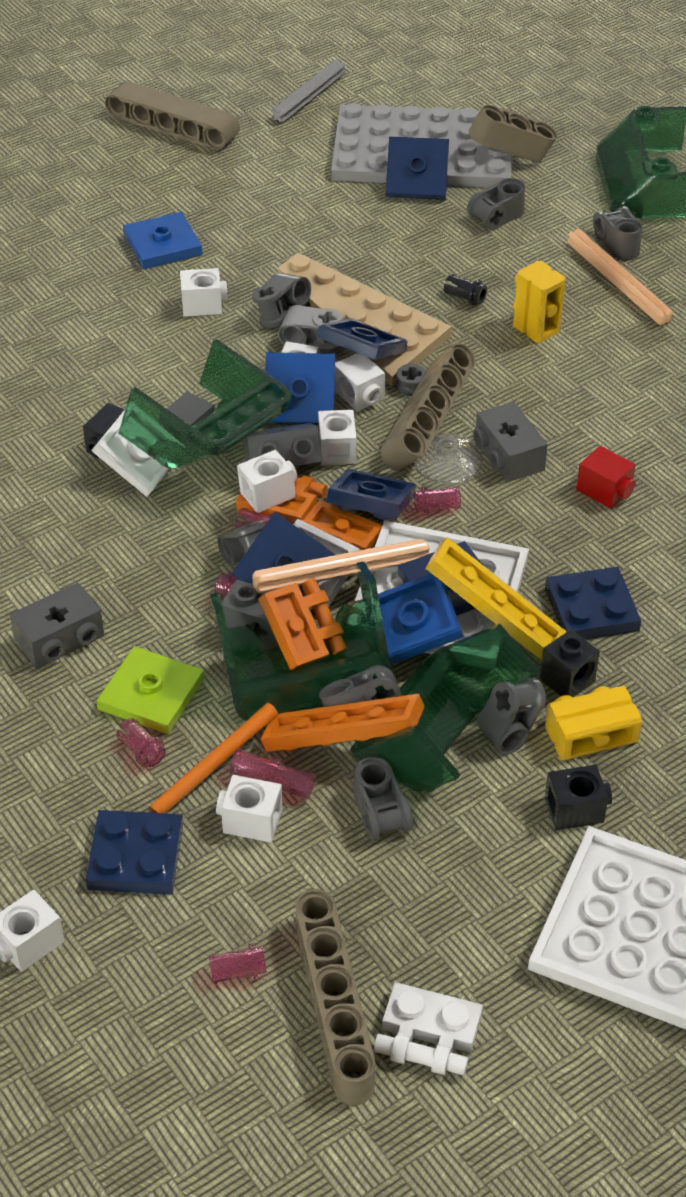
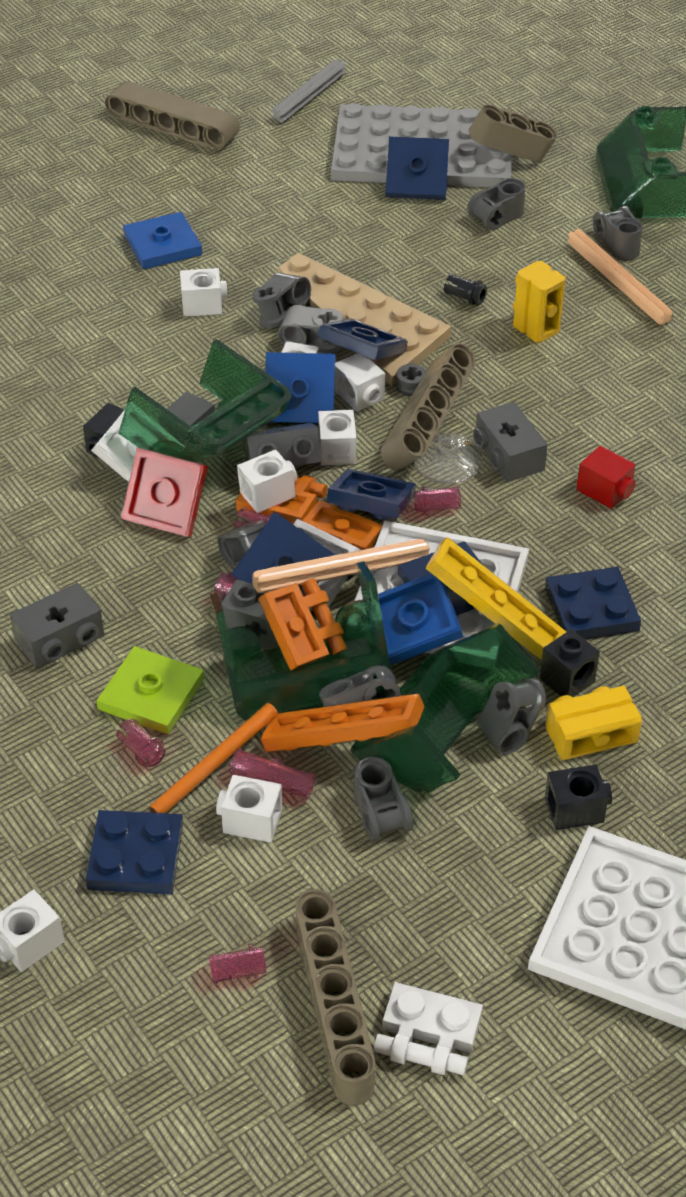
(164, 492): none -> tile

